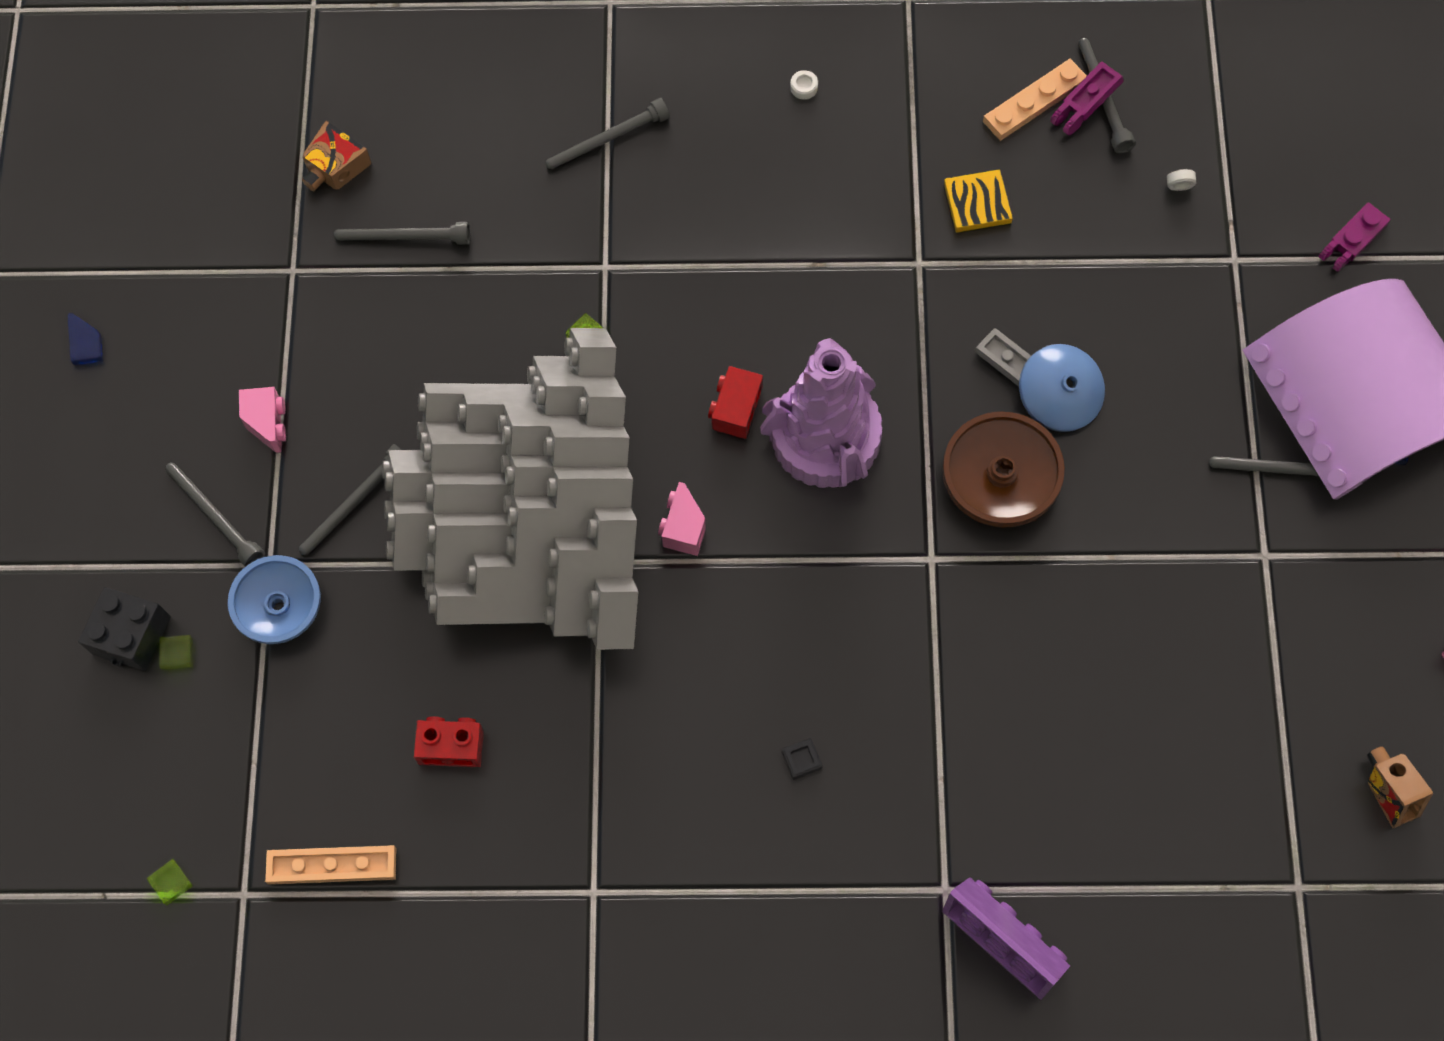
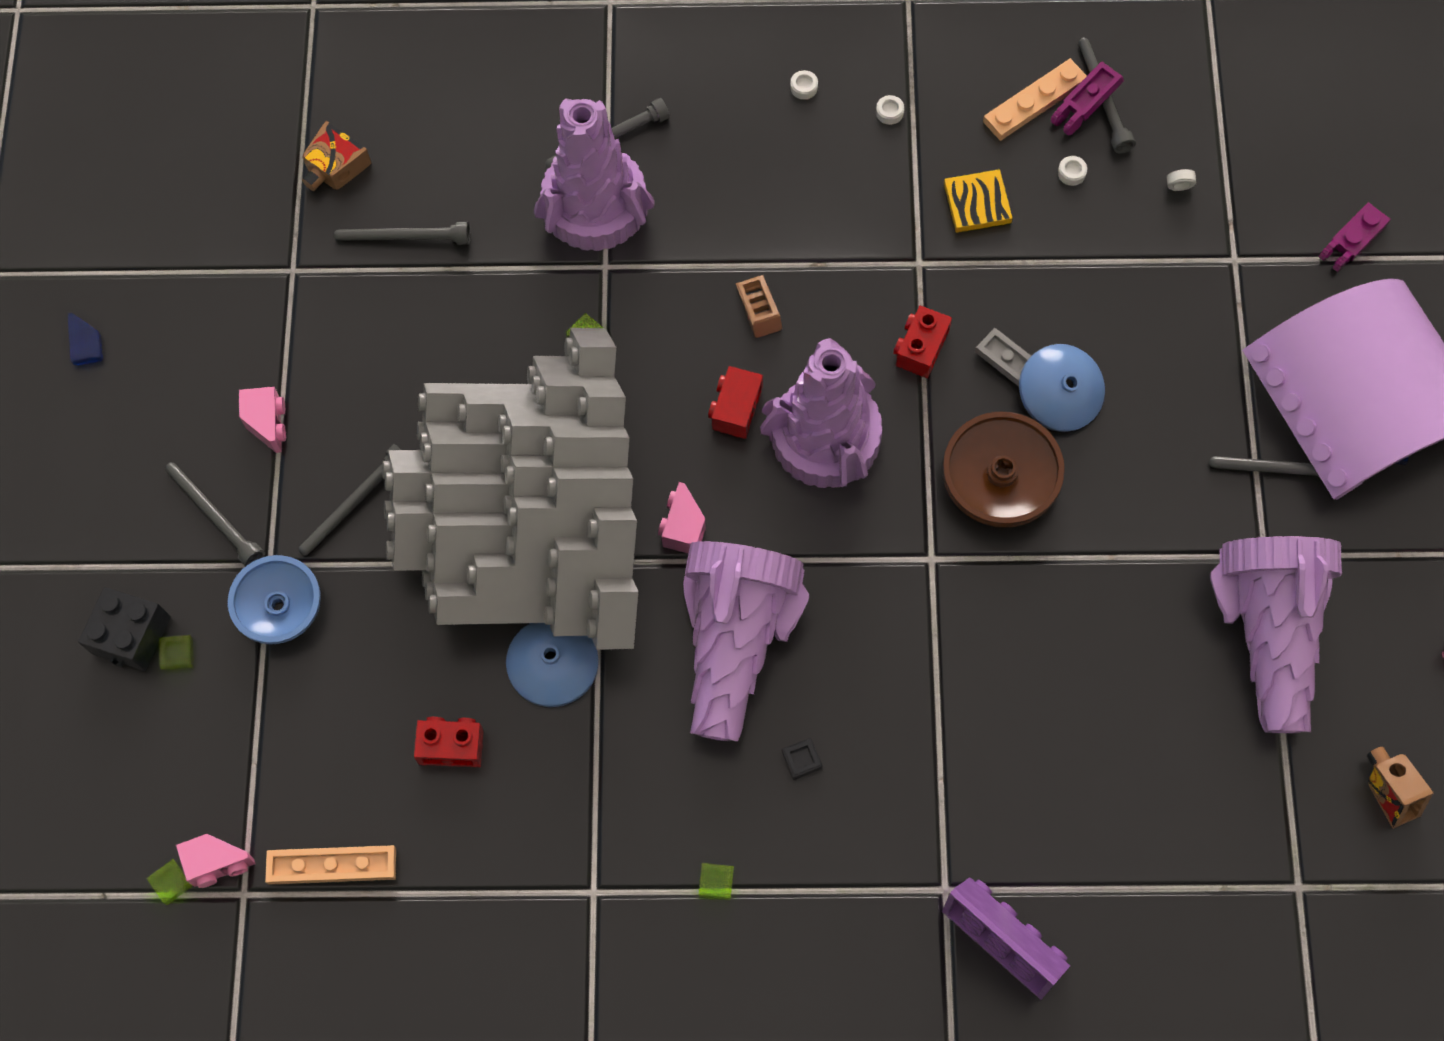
(210, 858): none -> bright pink slope
(553, 680): none -> medium blue dish
(592, 189): none -> lavender cone
(716, 881): none -> clear neon green tile
(736, 606): none -> lavender cone
(764, 322): none -> medium nougat slope
(890, 109): none -> white tile
(923, 341): none -> red brick
(1072, 170): none -> white tile
(1282, 597): none -> lavender cone

